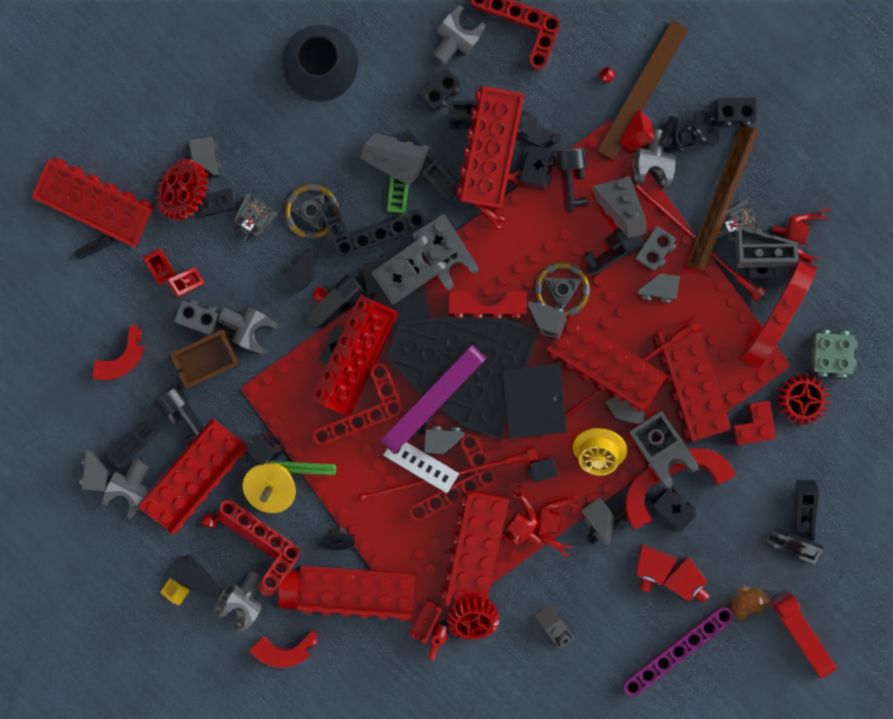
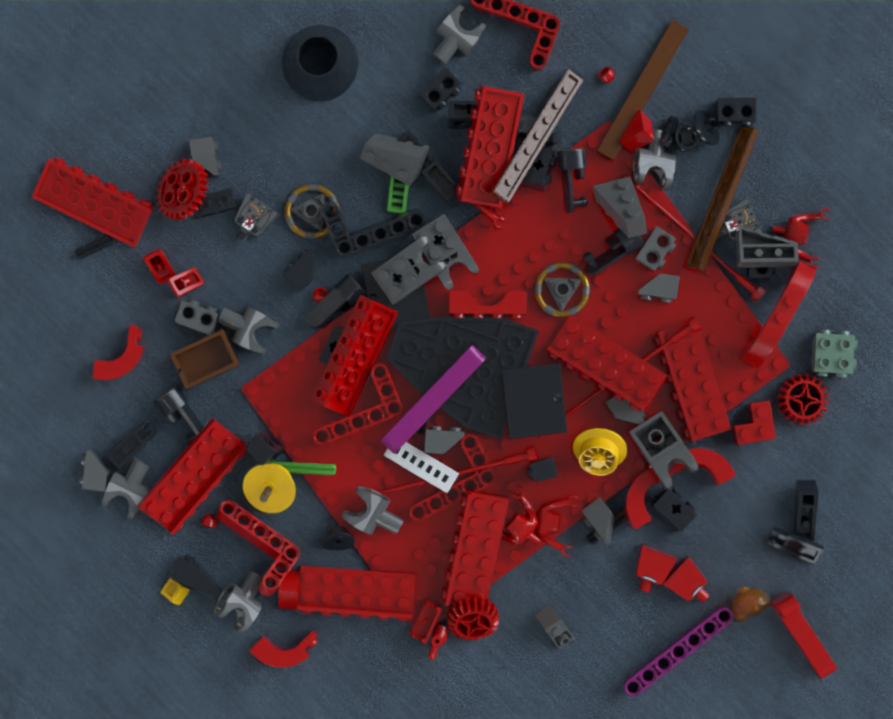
(374, 513): none -> dark grey connector
(537, 136): none -> tile
(548, 320): dark grey slope -> none

